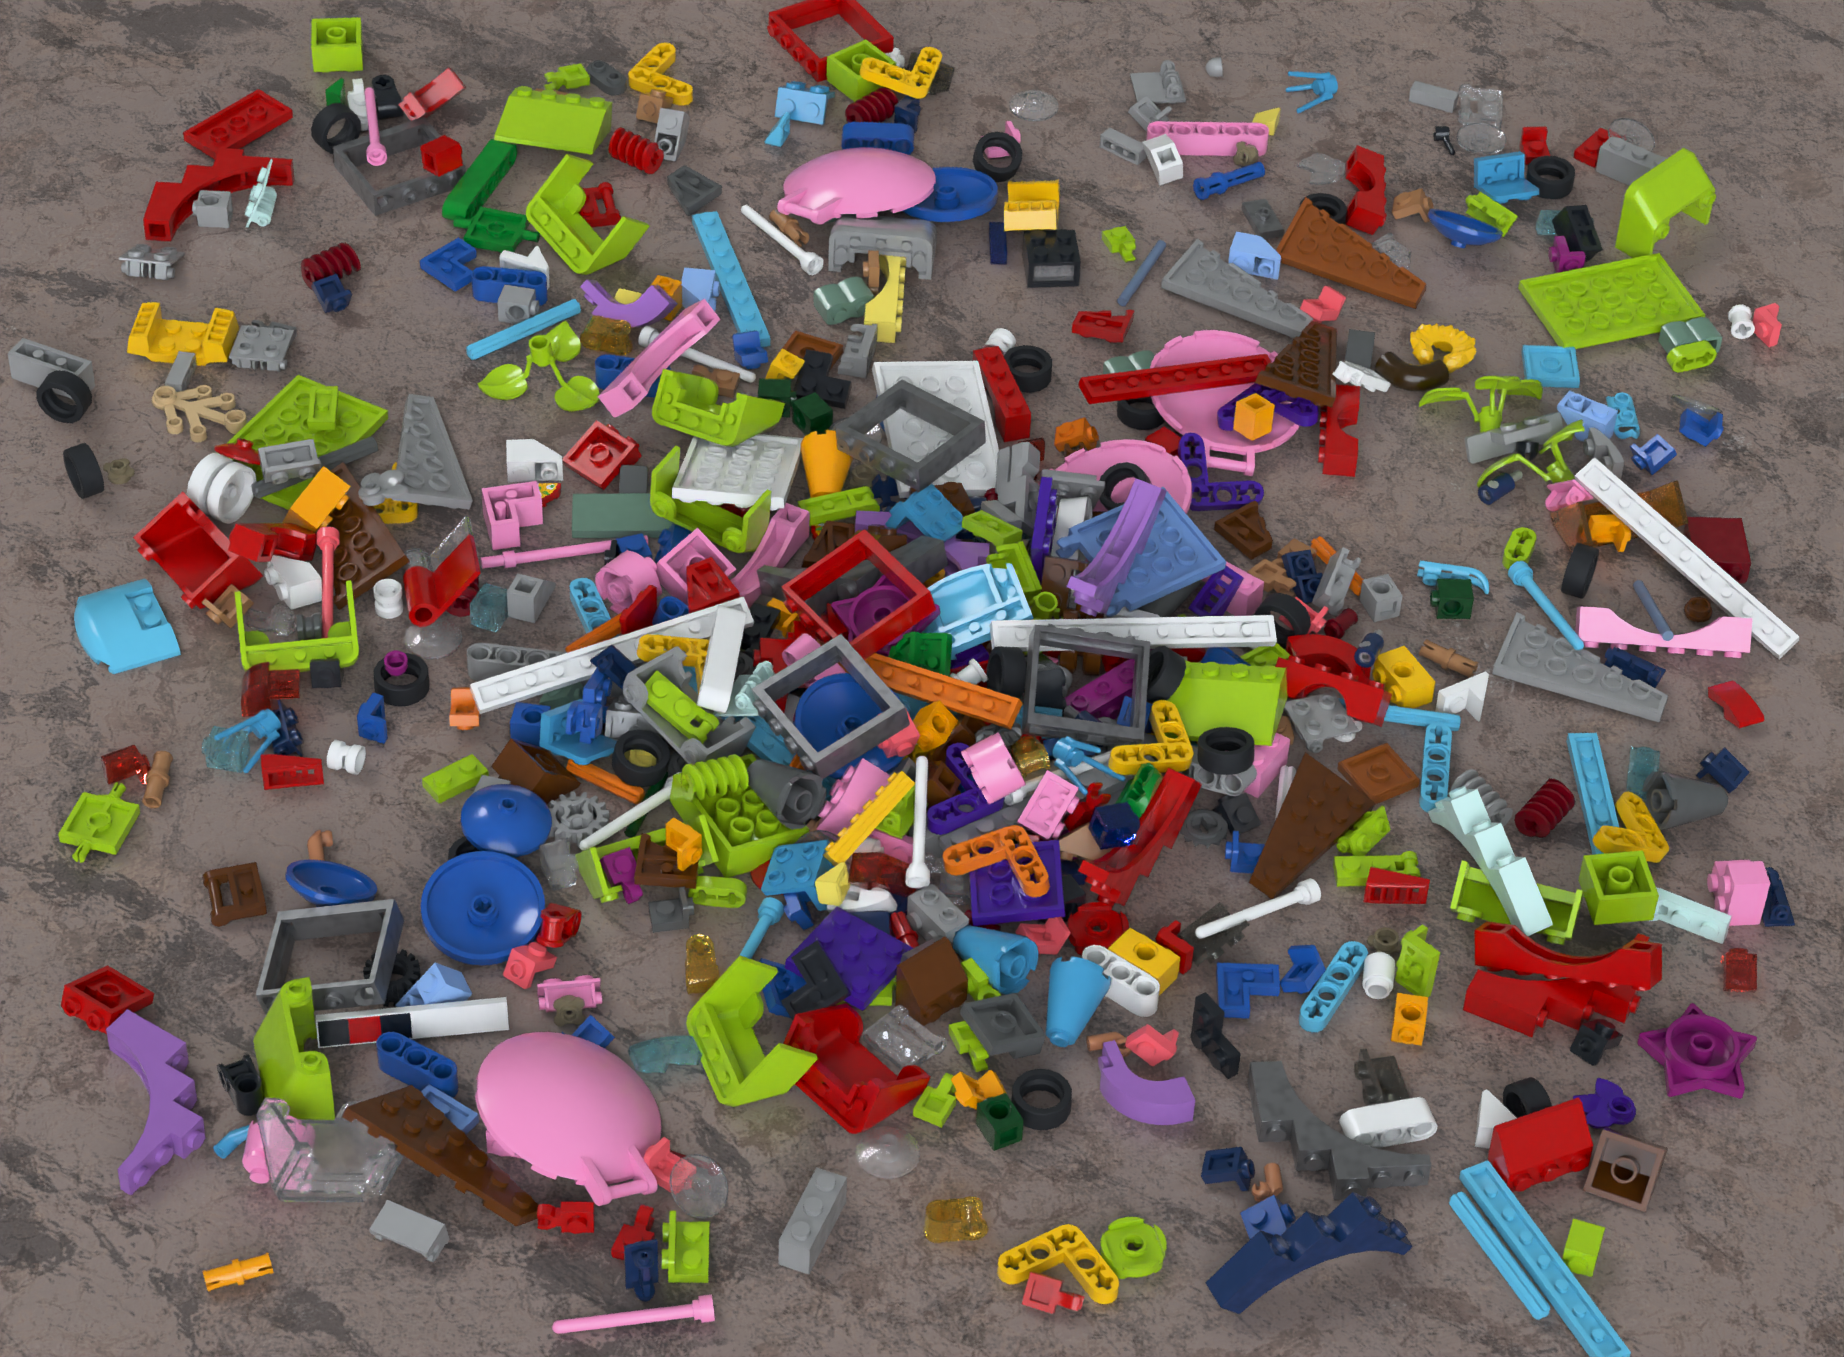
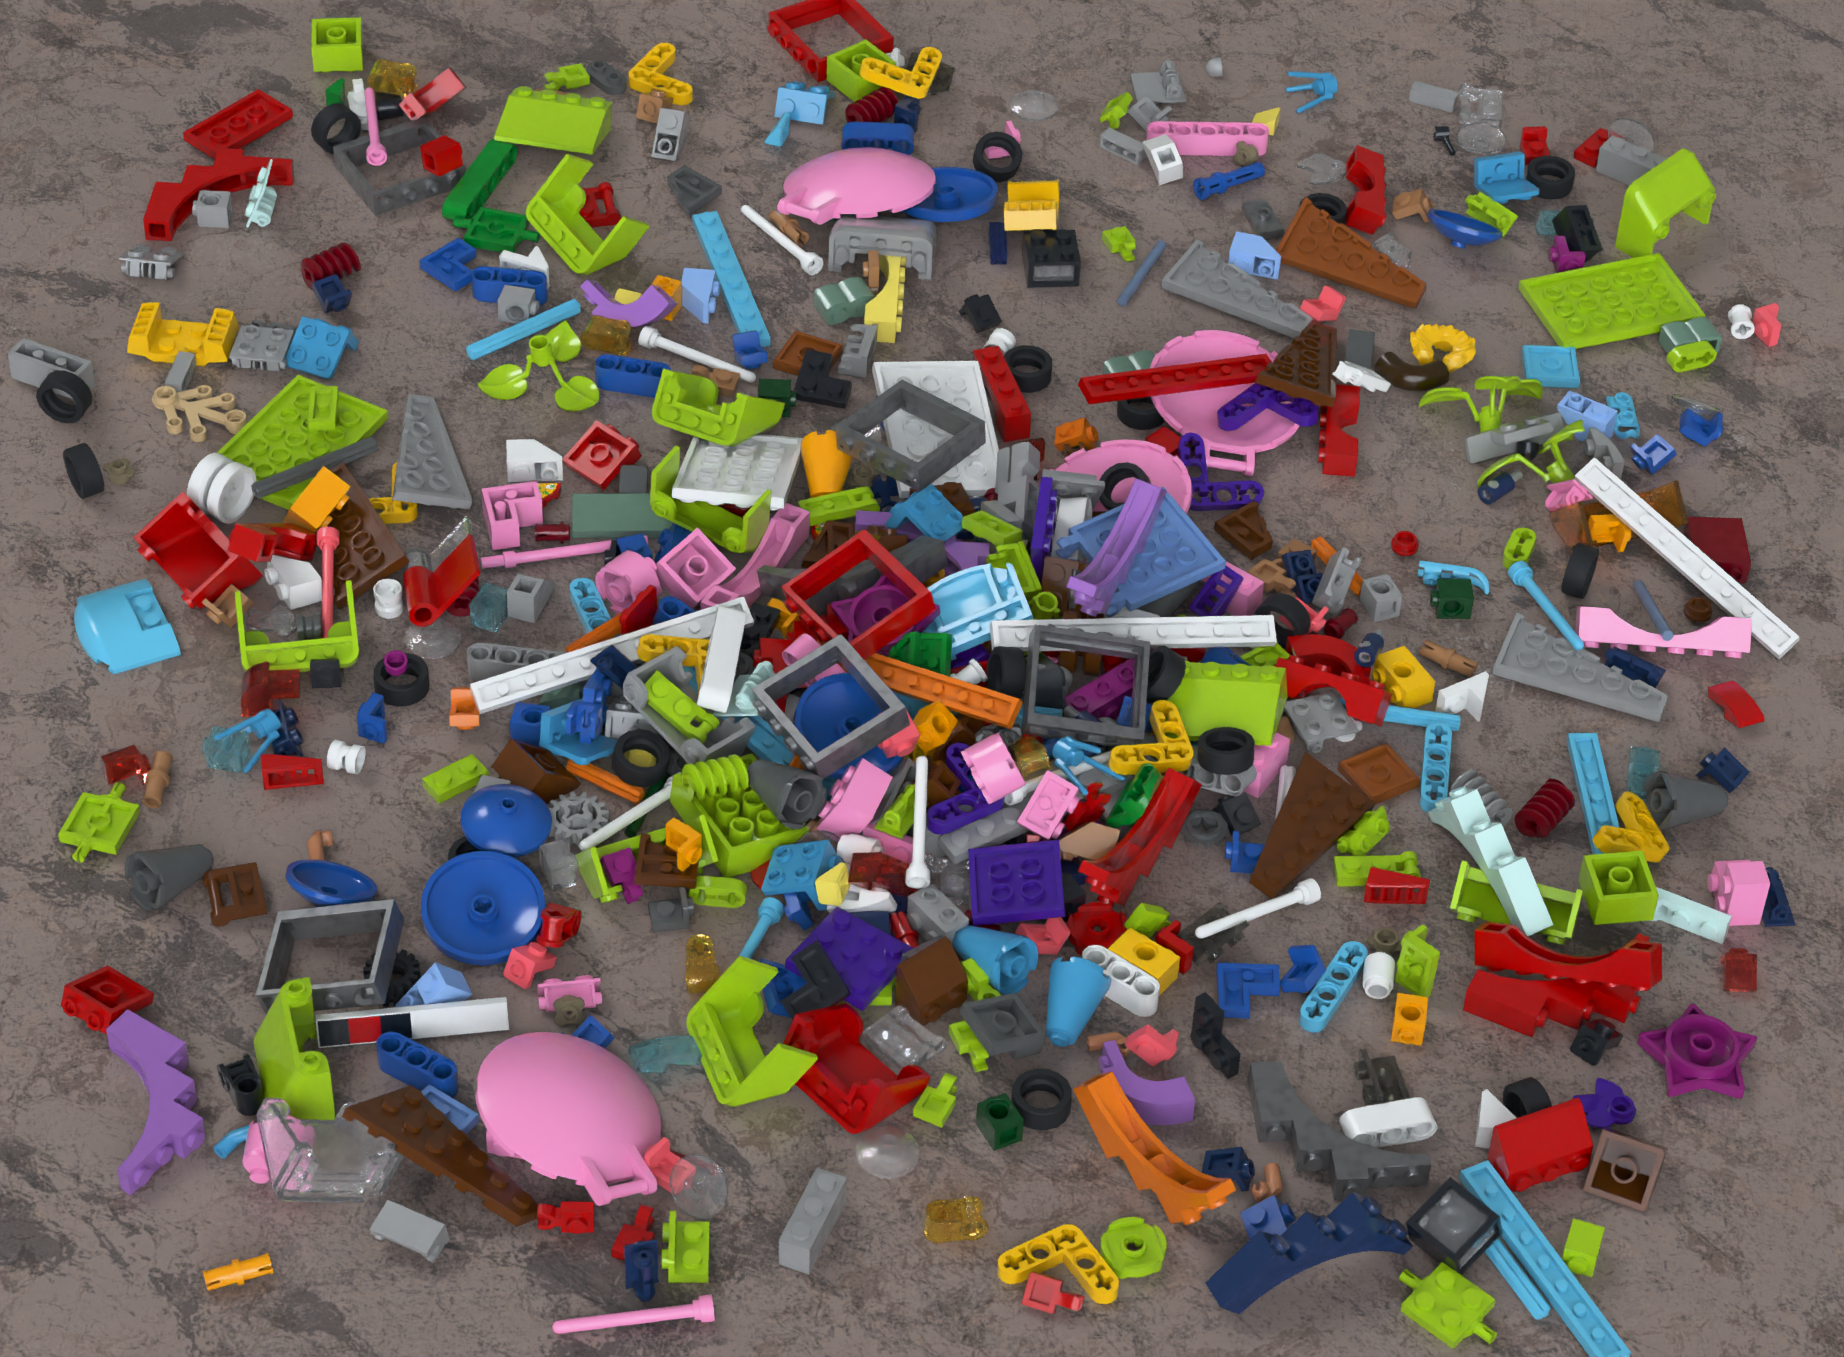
(165, 873): none -> dark grey cone
(240, 451): red dish -> none
(289, 461): light grey bracket -> none
(319, 347): none -> dark azure bracket
(378, 487): light grey plate -> none
(392, 77): none -> clear yellow piece
(552, 532): none -> dark red pin
(635, 151): red piece -> none
(675, 339): bright pink arch -> none
(708, 585): red wing -> none
(785, 366): yellow bracket -> none
(812, 414): dark green brick -> none
(869, 818): yellow piece -> none
(973, 1091): light orange bracket -> none
(981, 312): none -> black bracket
(1003, 849): orange beam -> none
(1103, 325): red wing -> none
(1114, 825): clear blue brick -> none
(1116, 109): none -> lime plate
(1148, 919): none -> lime plate
(1151, 1164): none -> orange arch
(1253, 416): light orange brick -> none
(1404, 543): none -> red plate
(1448, 1305): none -> lime plate
(1454, 1227): none -> piece

